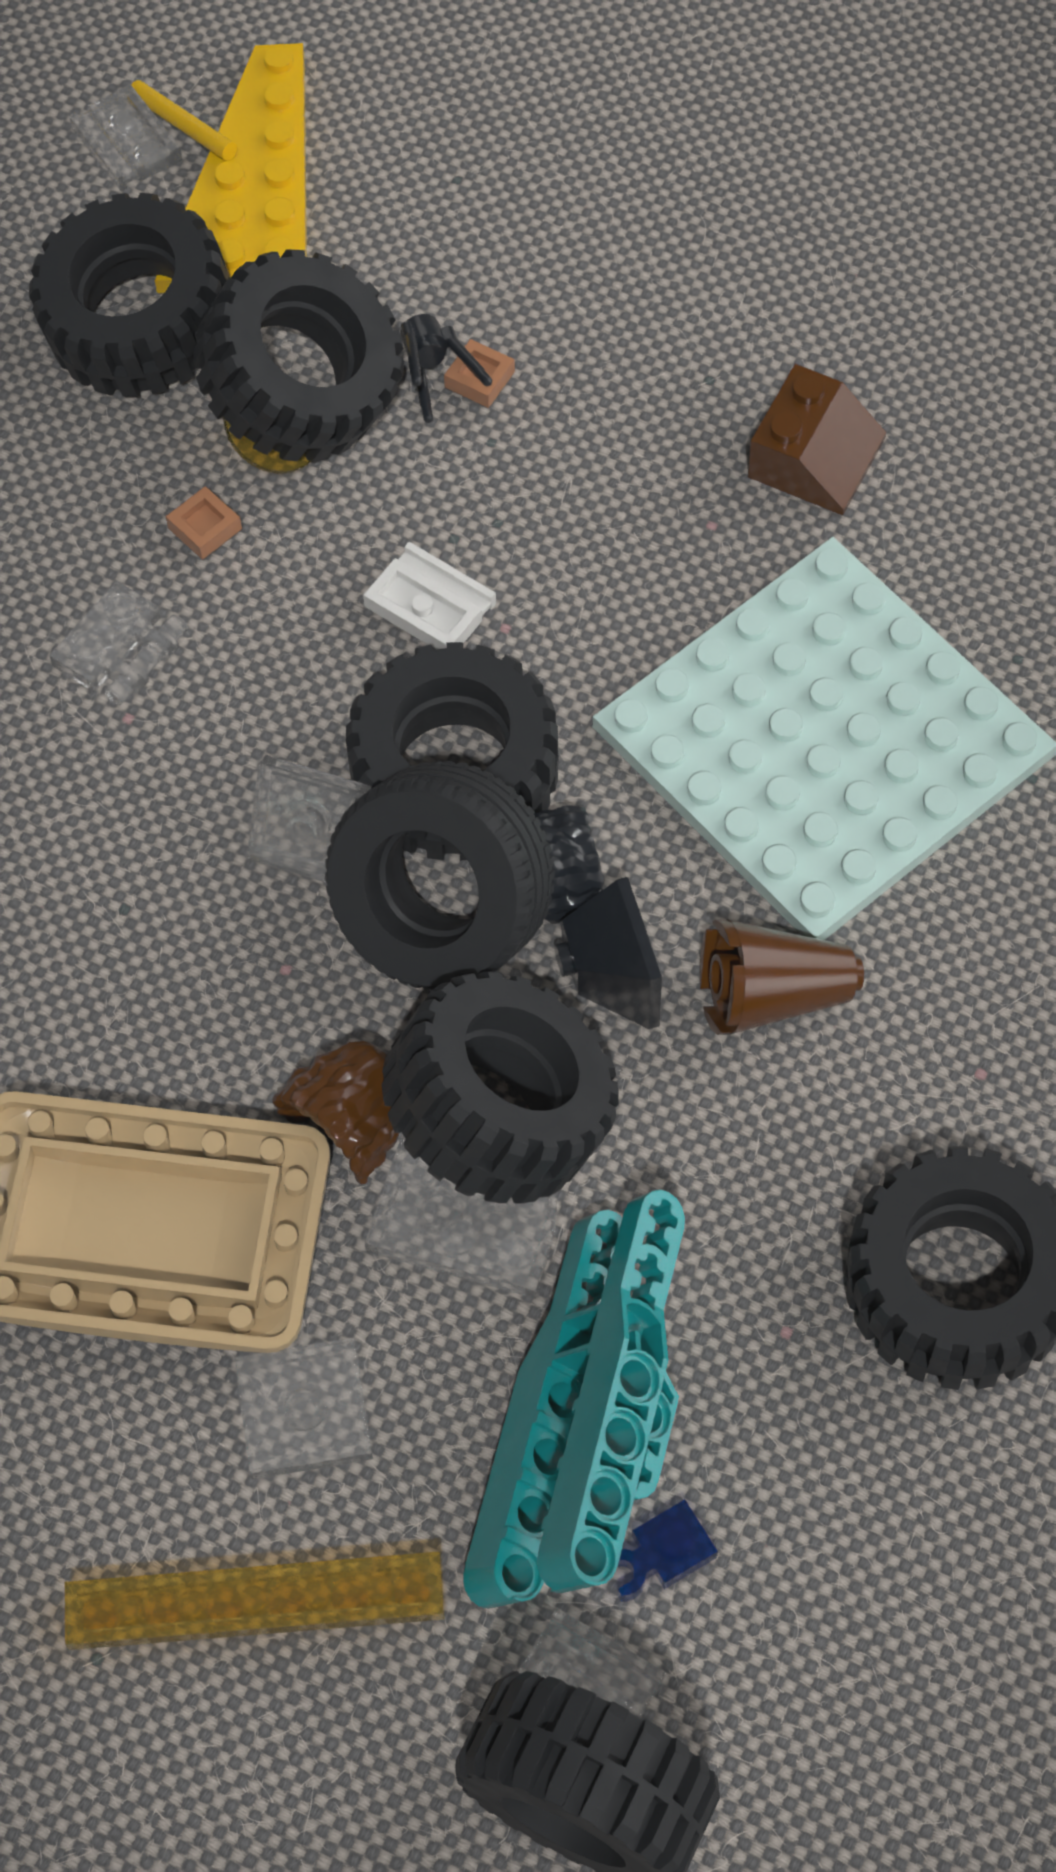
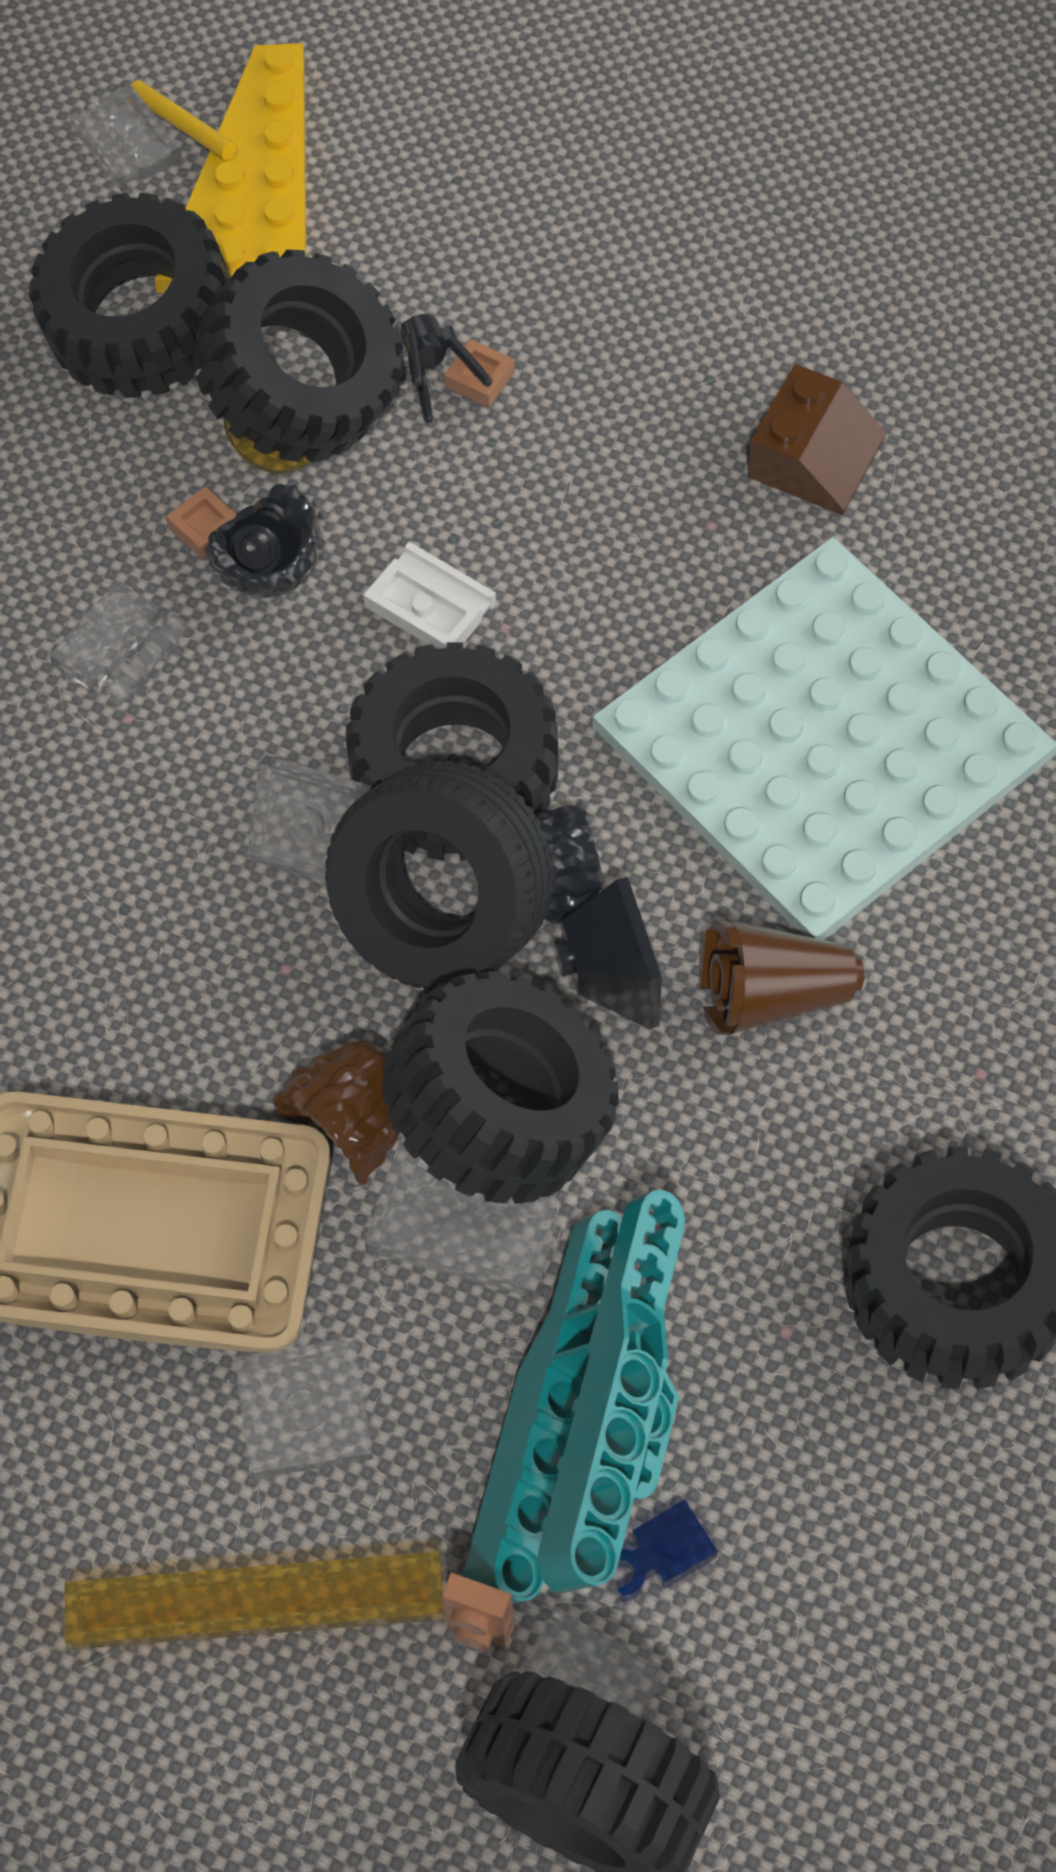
(282, 539): none -> black hair
(477, 1613): none -> nougat plate

